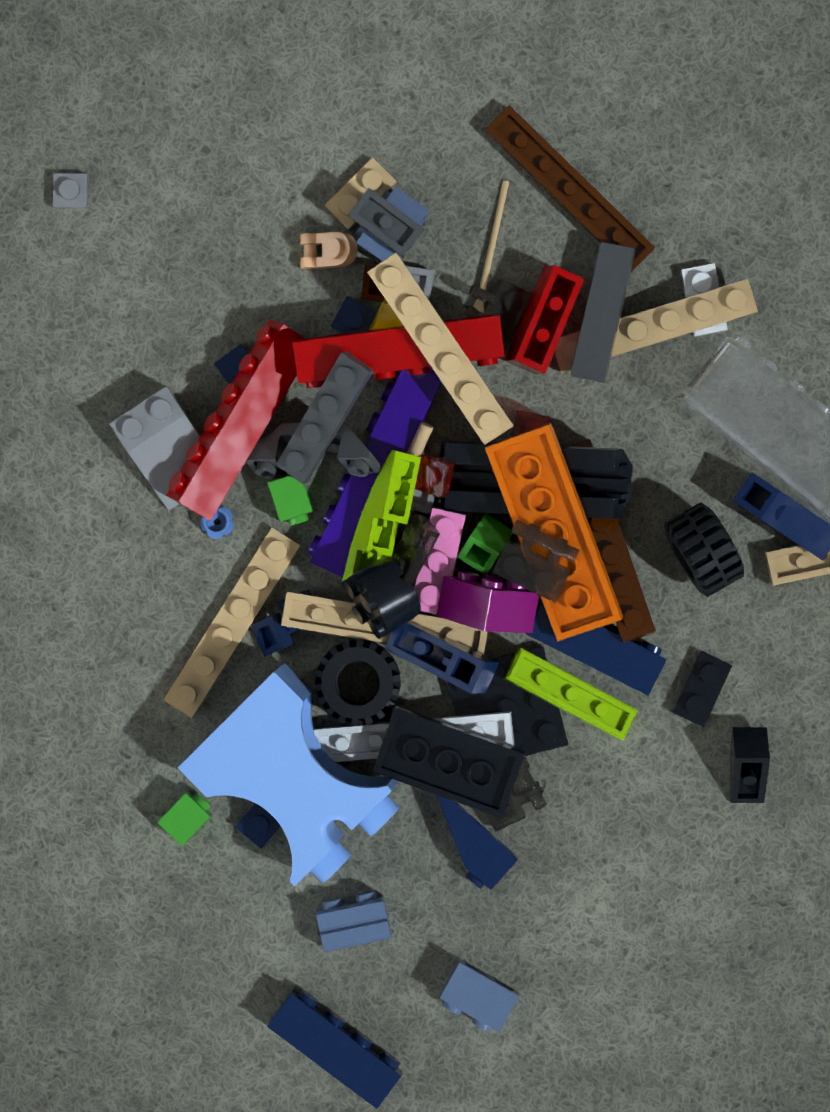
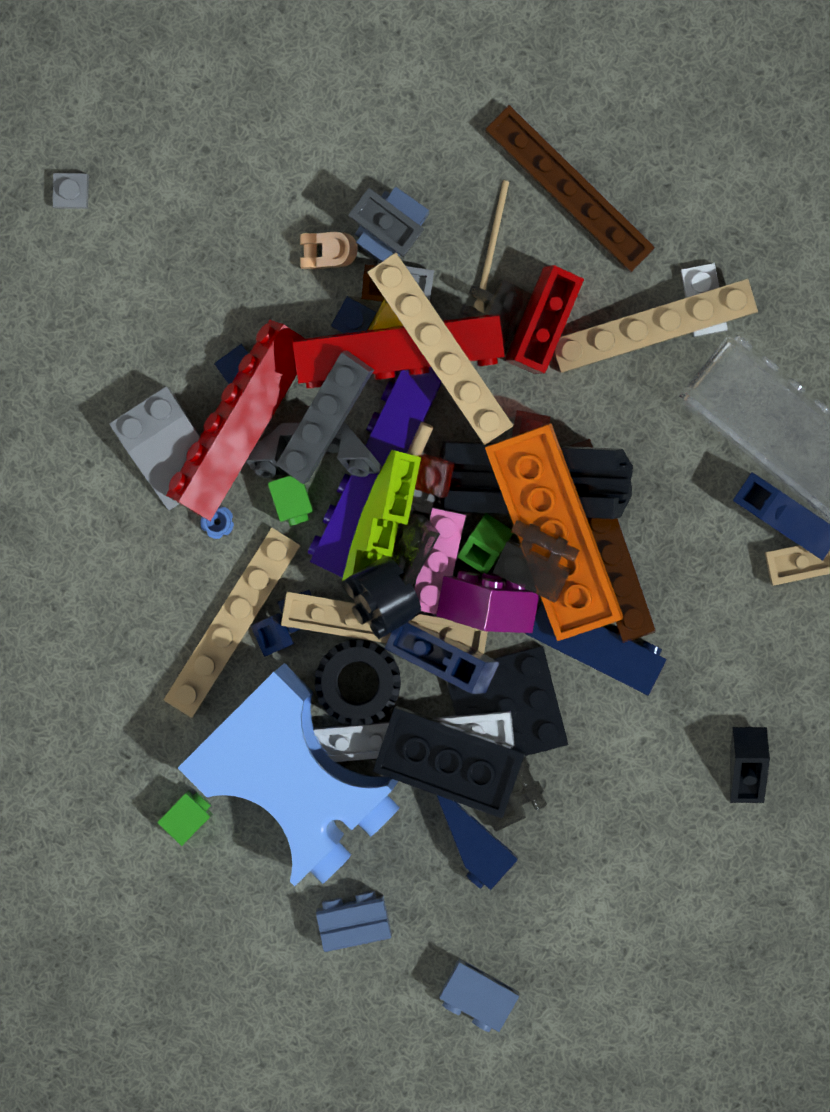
(258, 825): dark blue plate -> none
(335, 1048): dark blue brick -> none
(370, 176): tan plate -> none
(570, 694): lime tile -> none
(603, 312): dark grey tile -> none
(702, 689): black plate -> none
(704, 549): black tyre -> none

